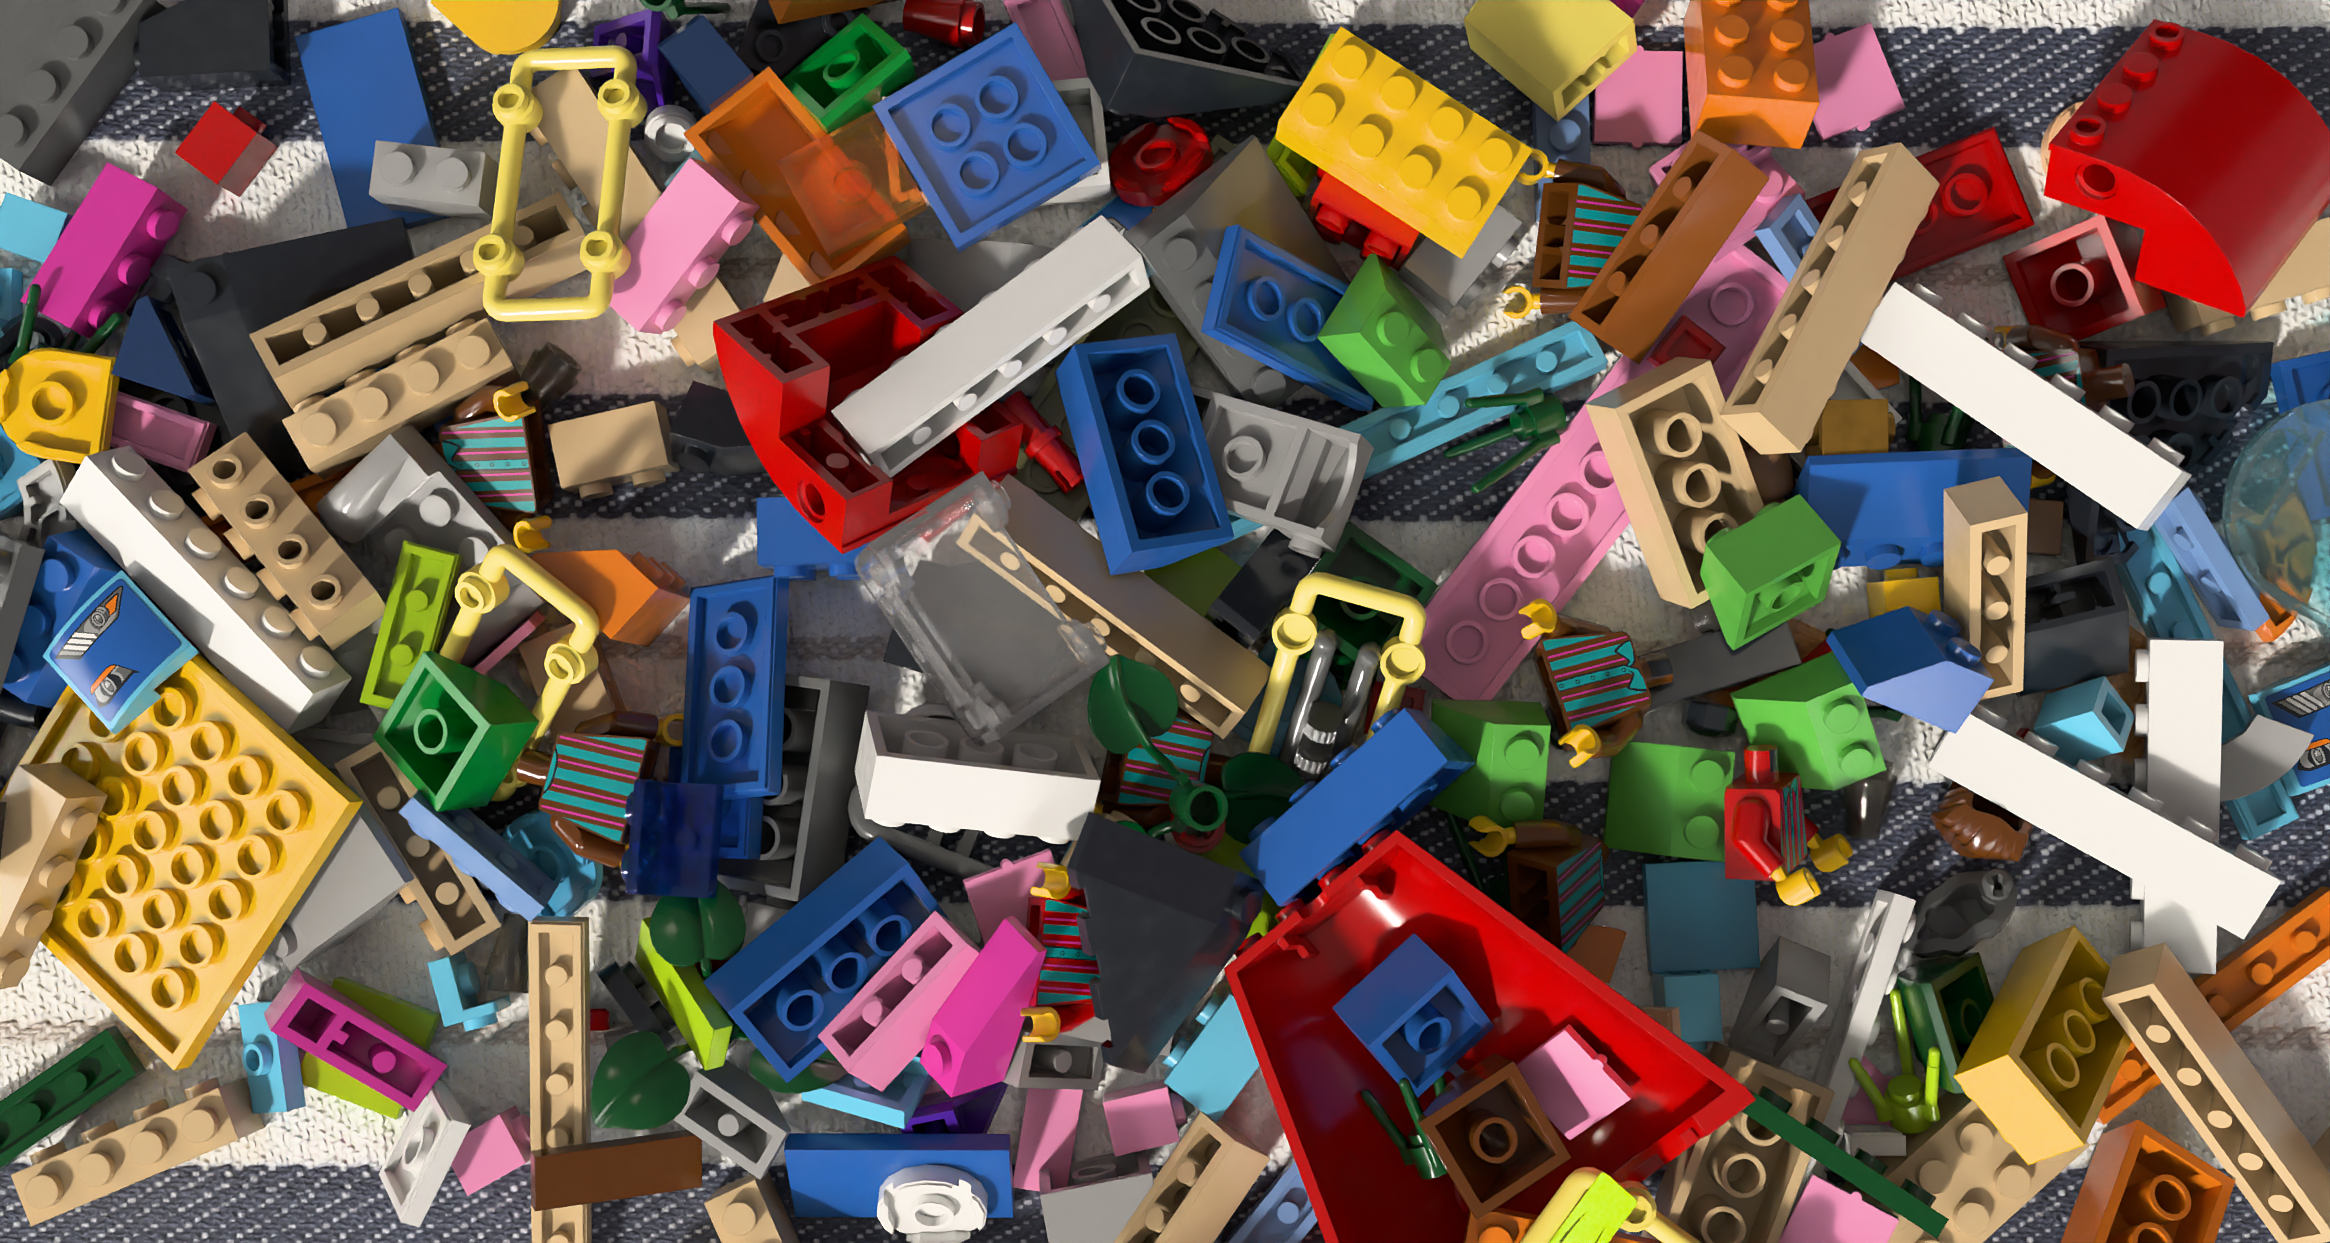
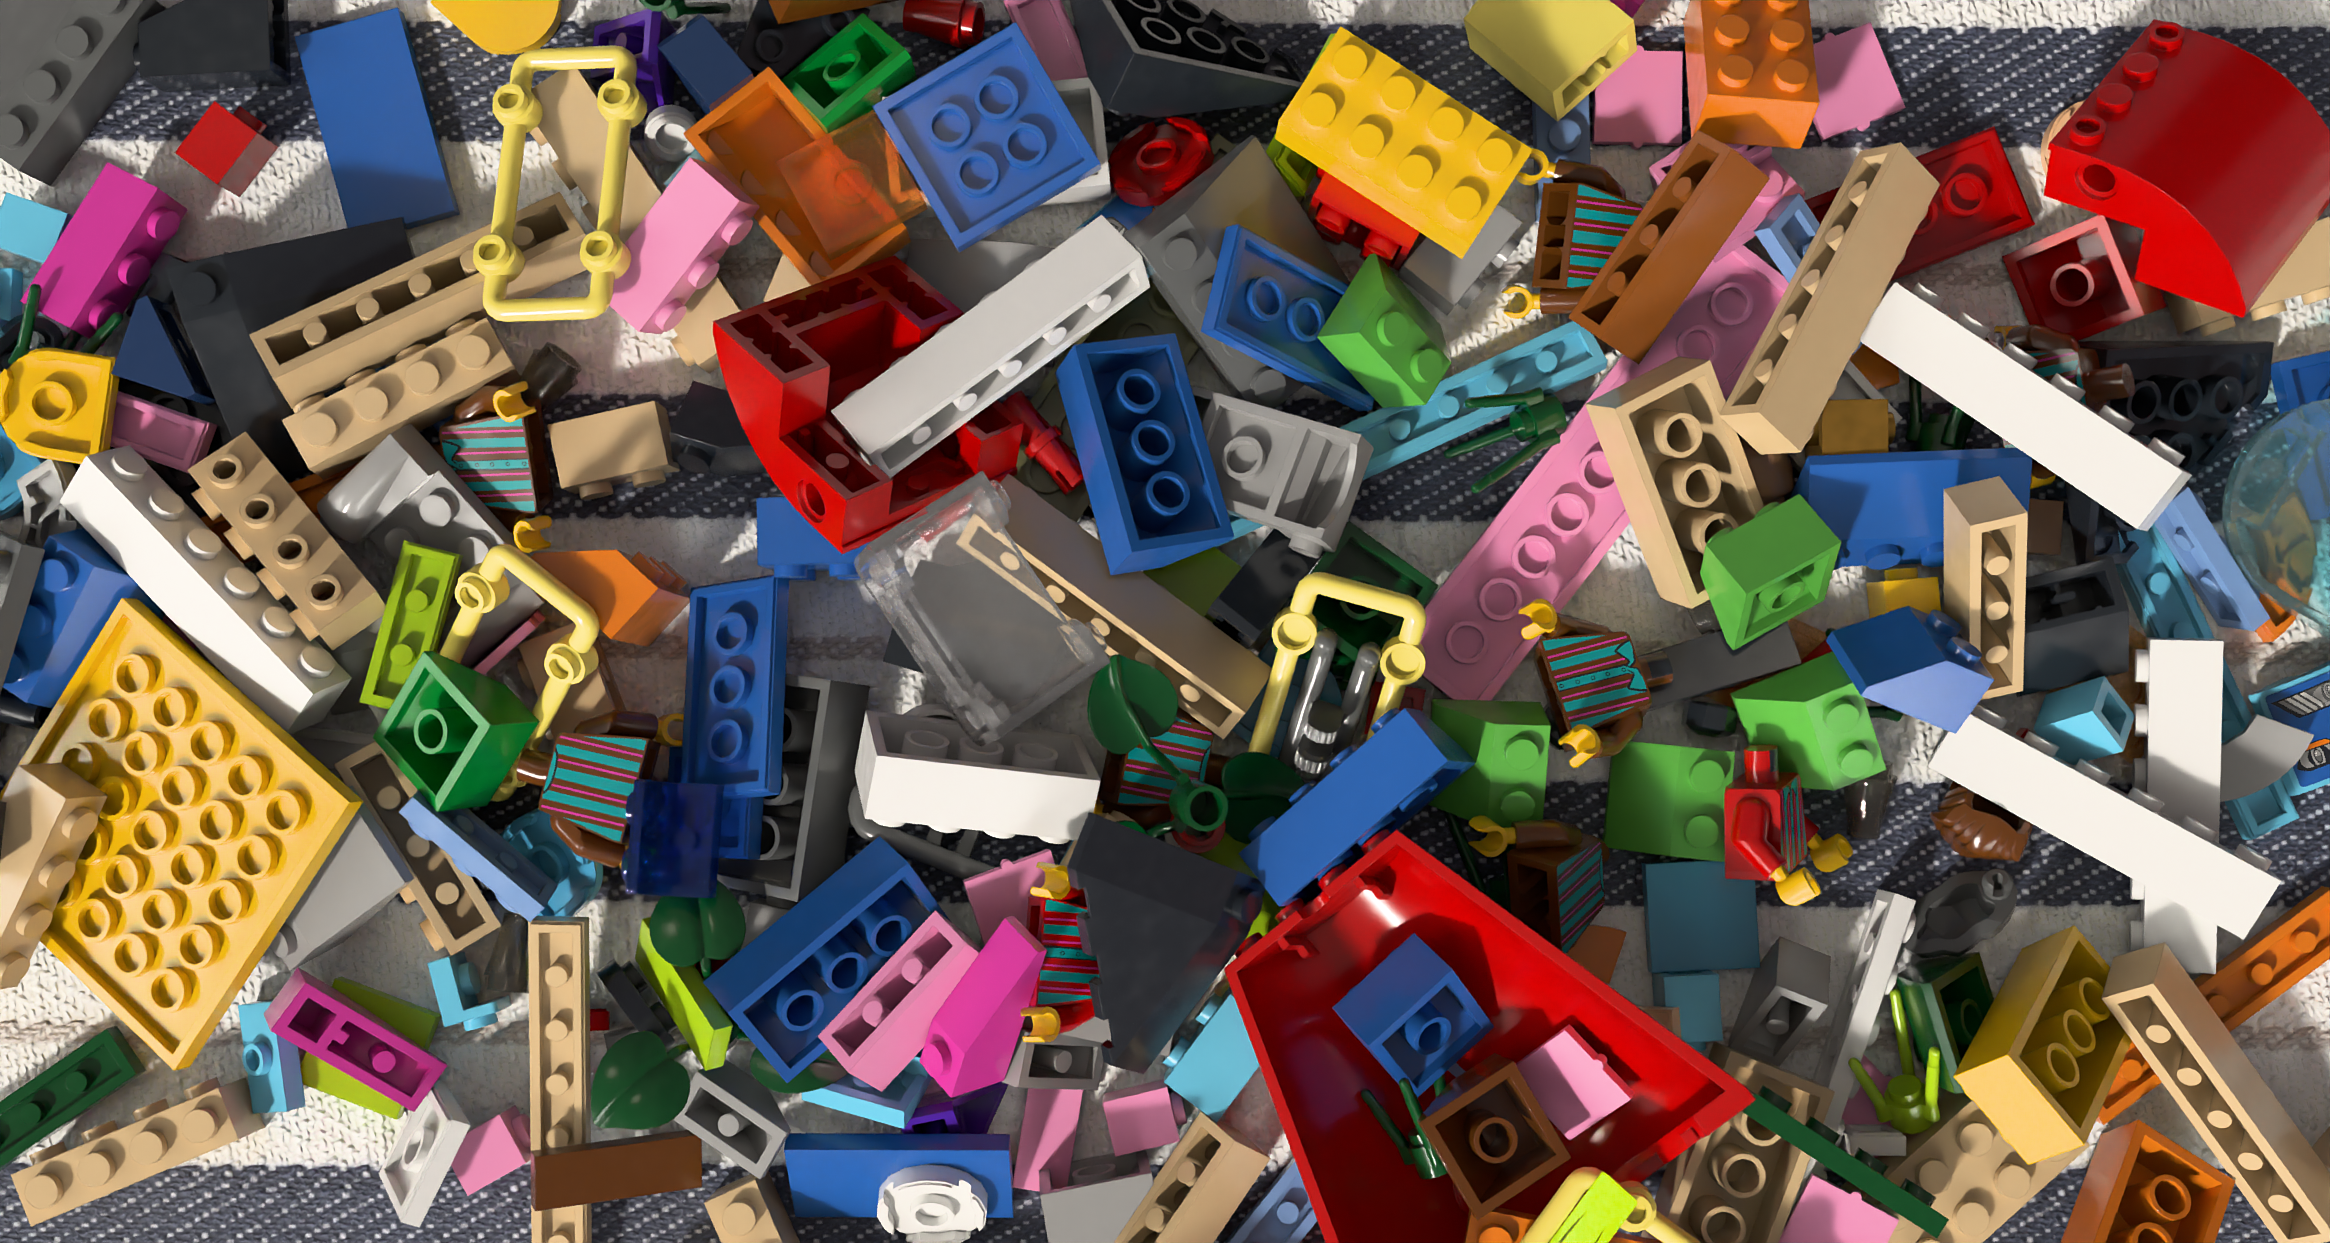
(118, 652): slope -> none
(434, 180): light grey brick -> none
(1688, 341): red tile -> none

